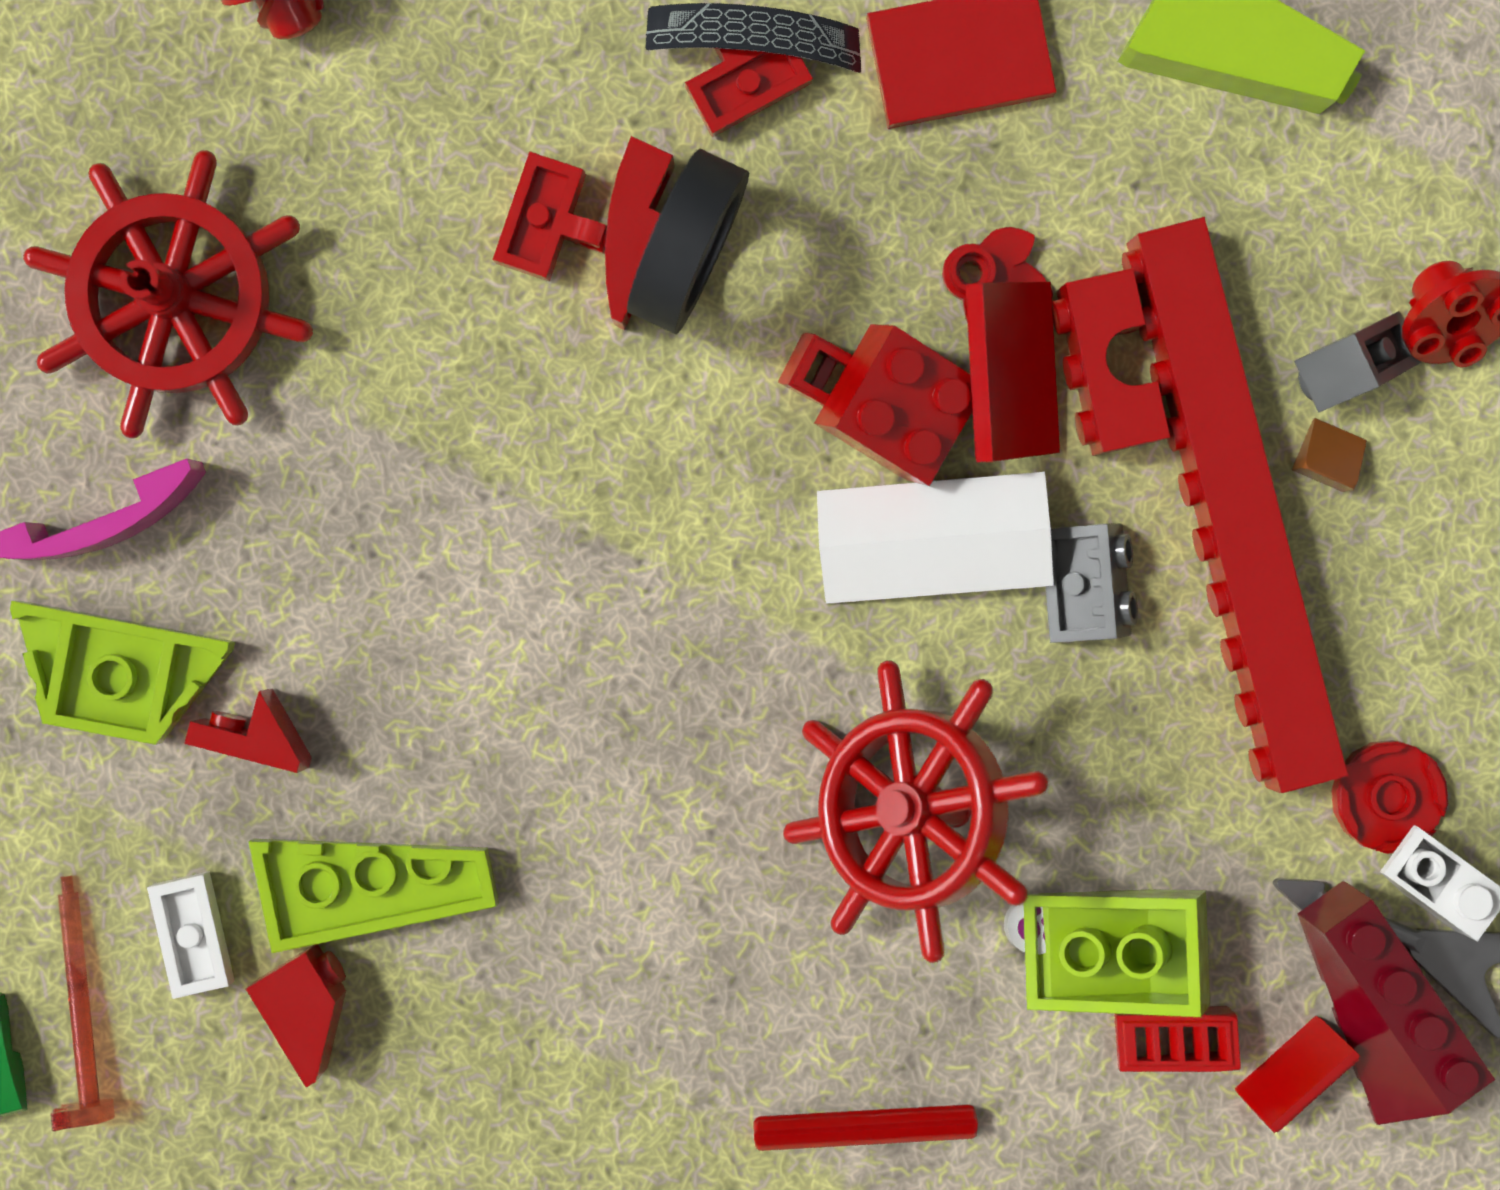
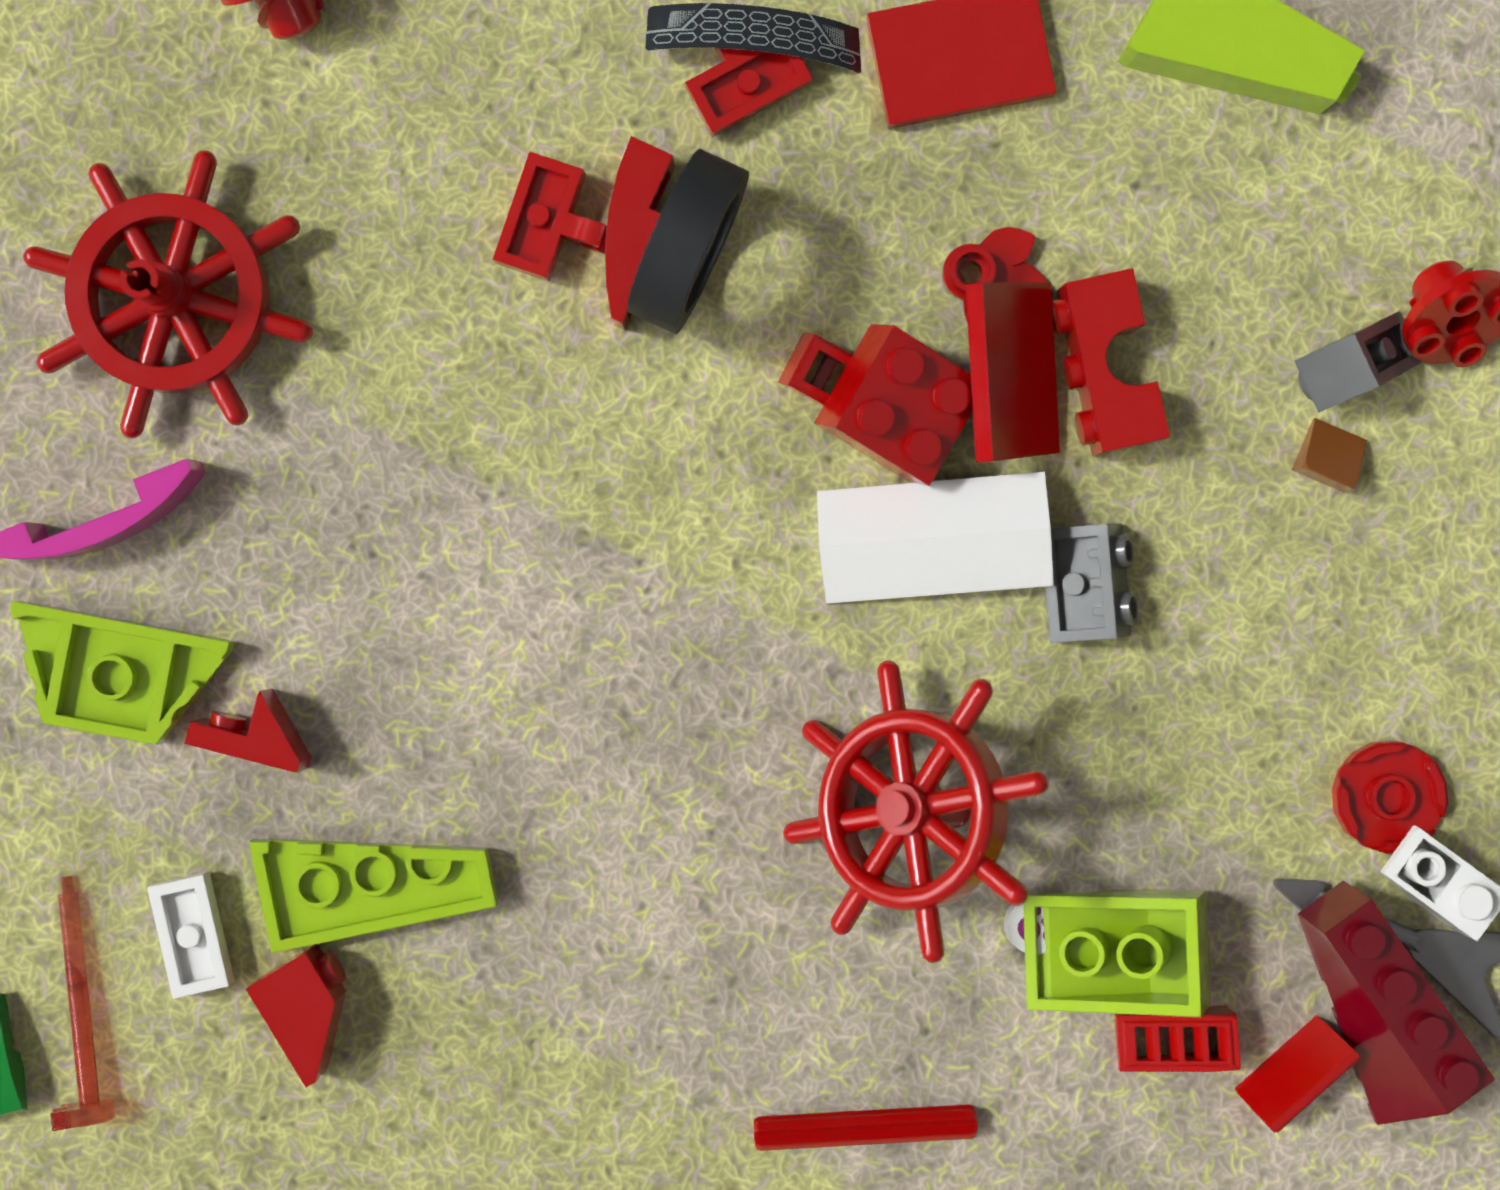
(1235, 508): red brick -> none

